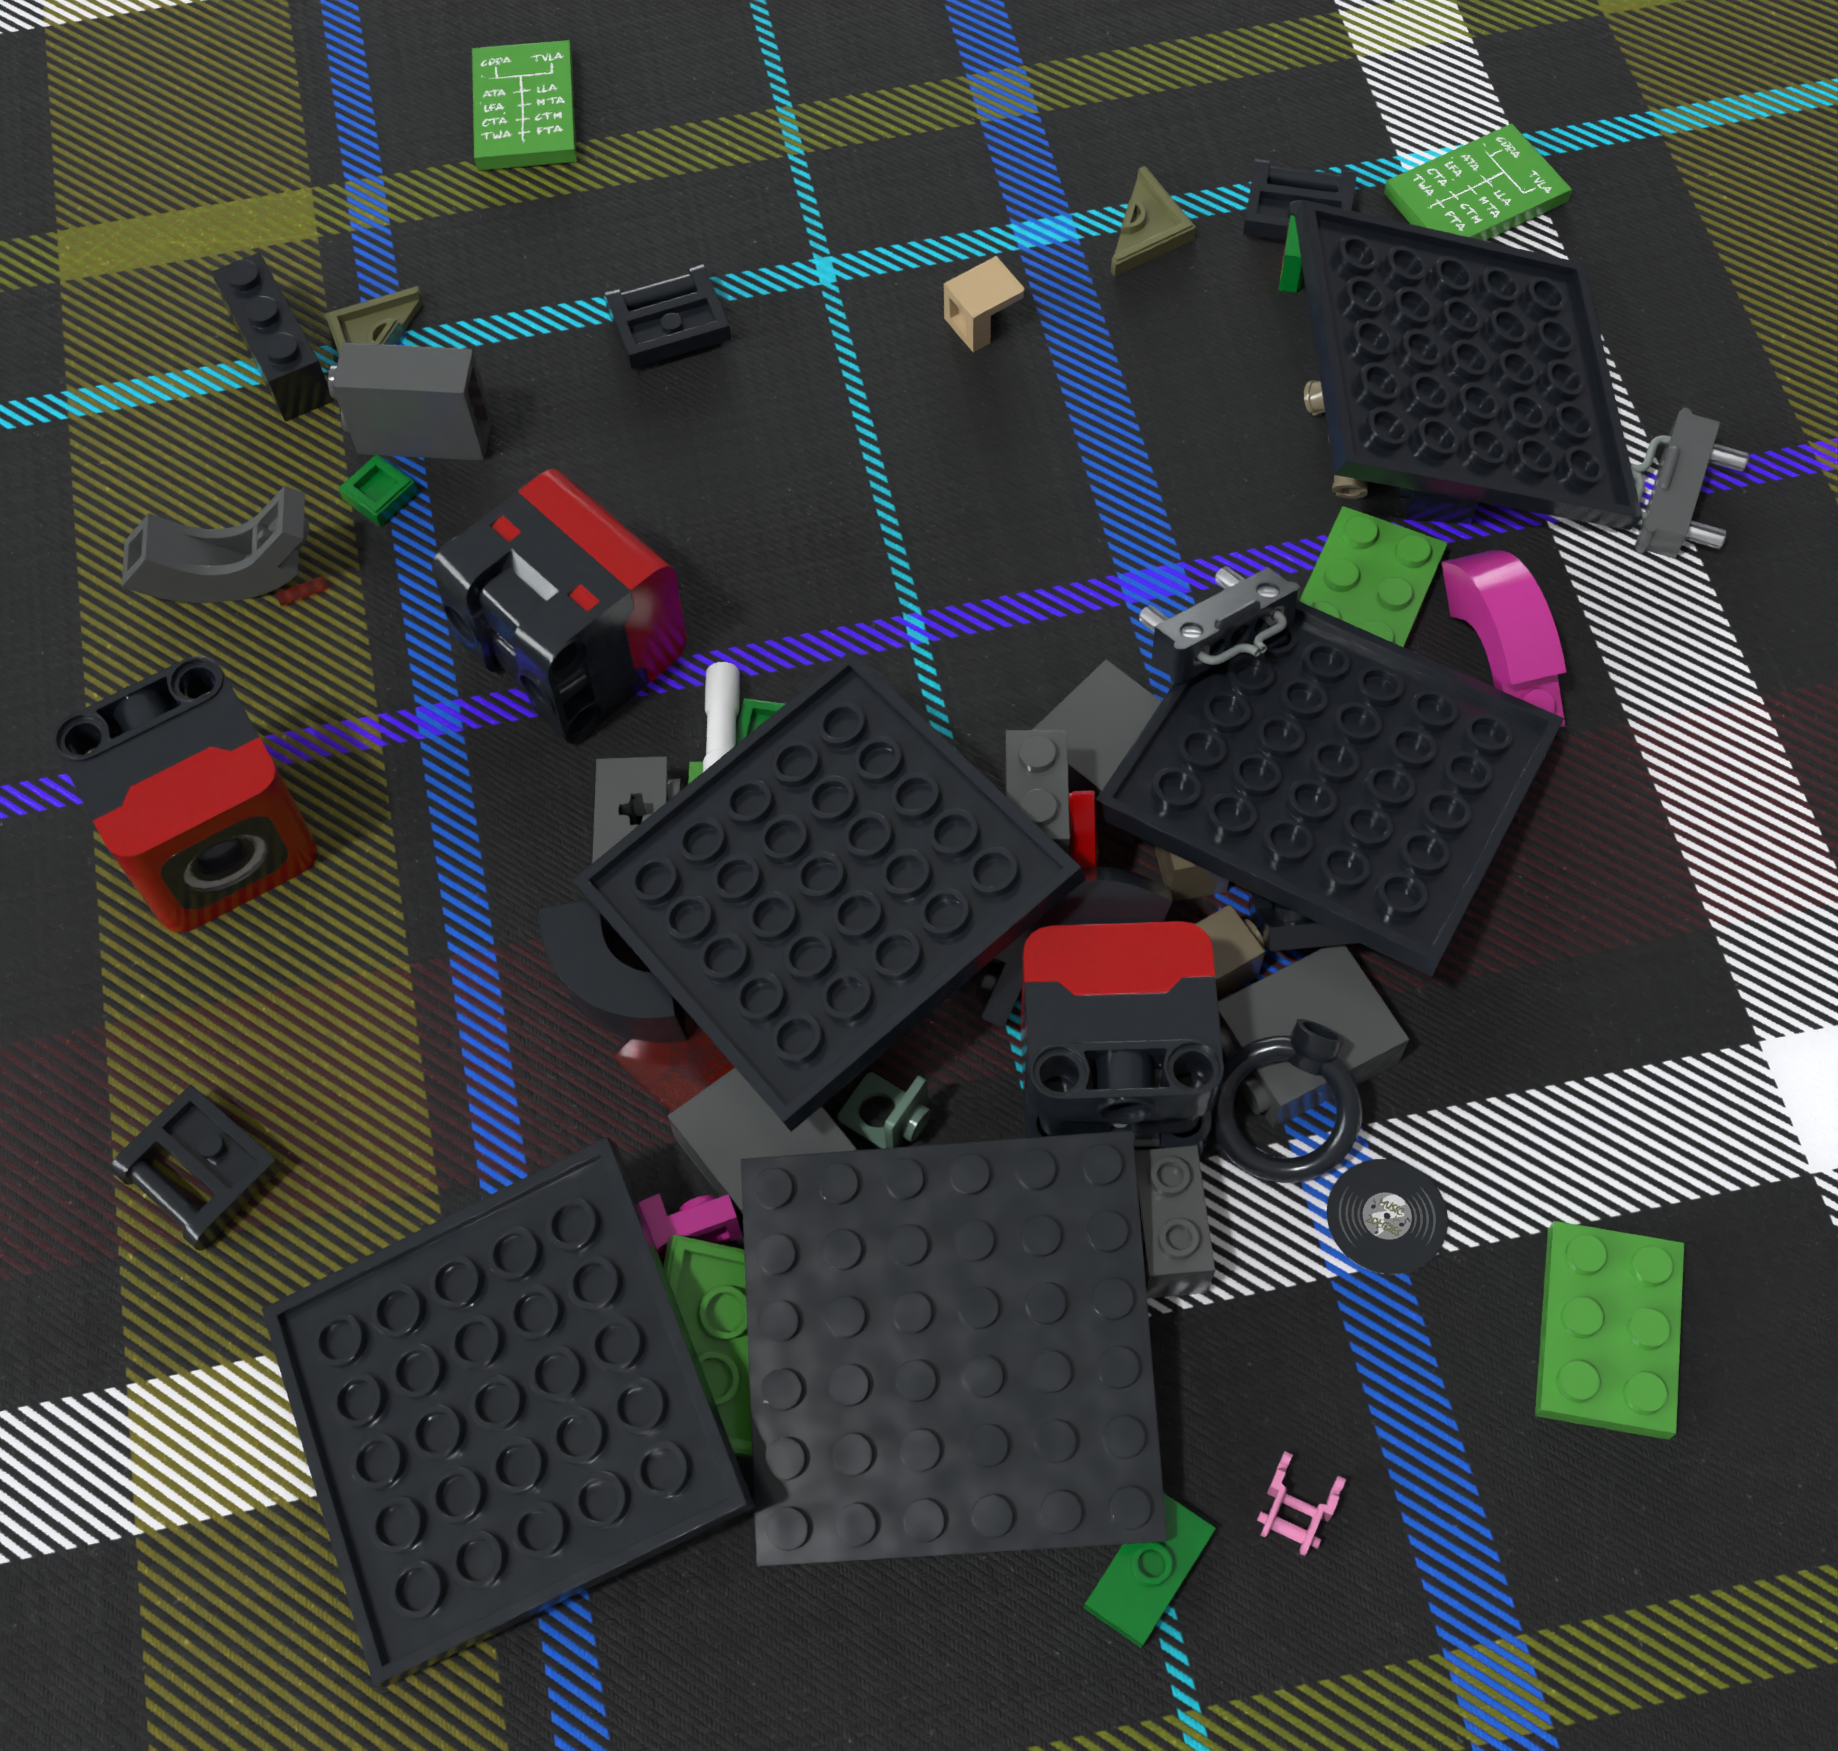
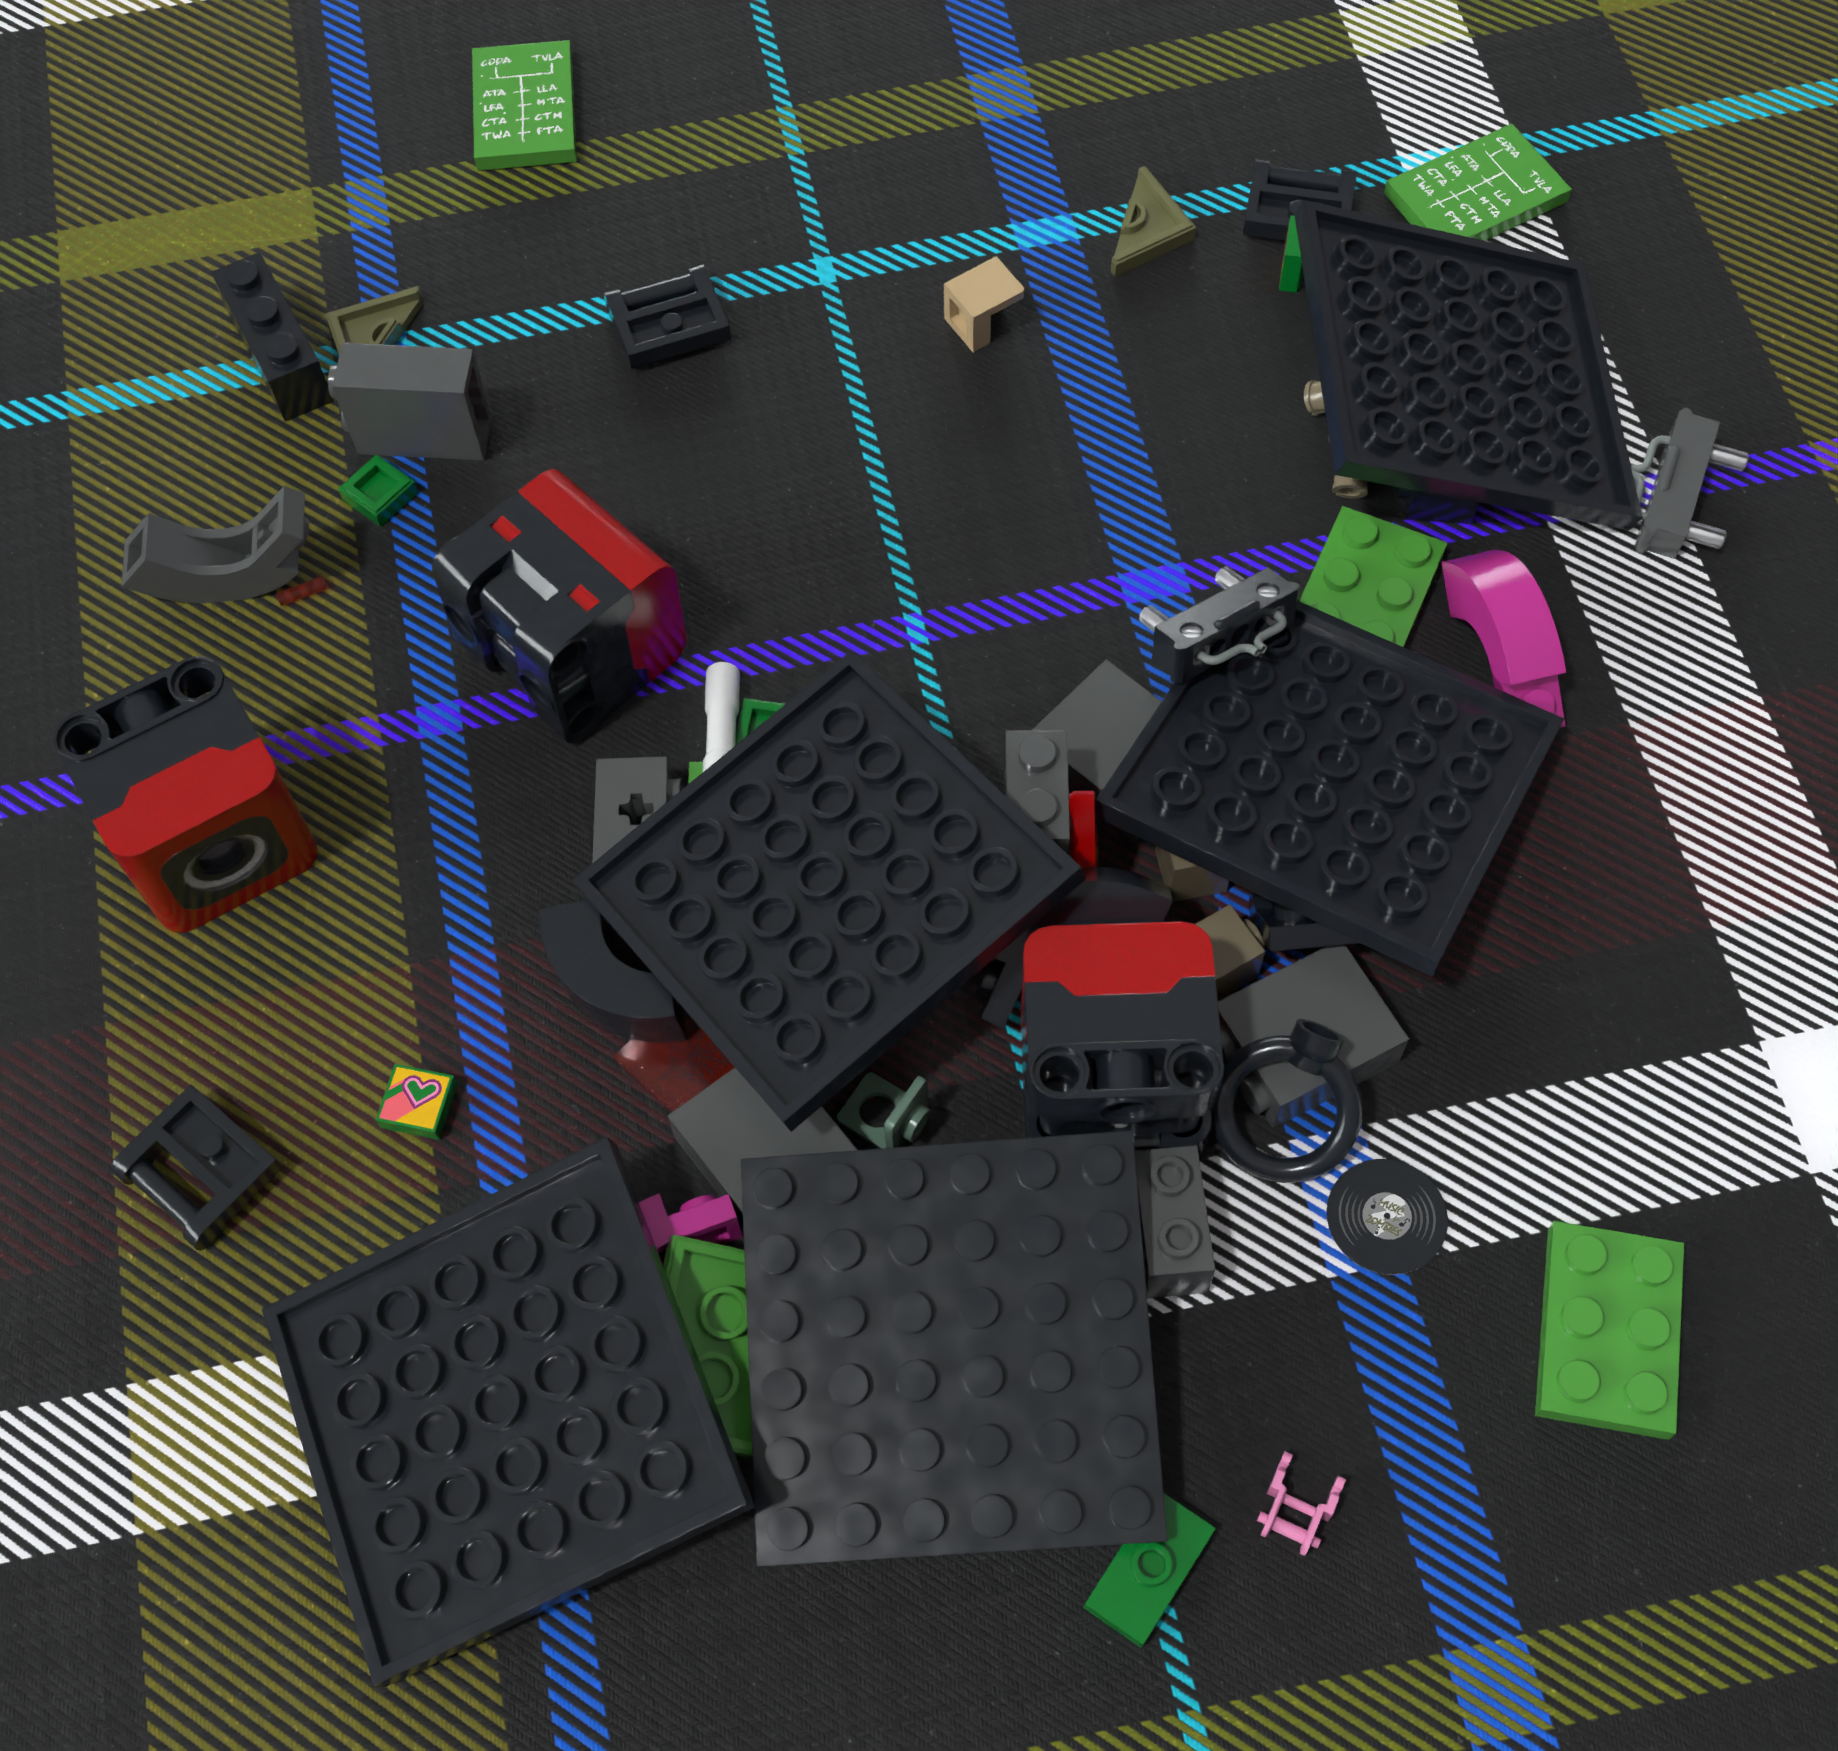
(416, 1101): none -> tile

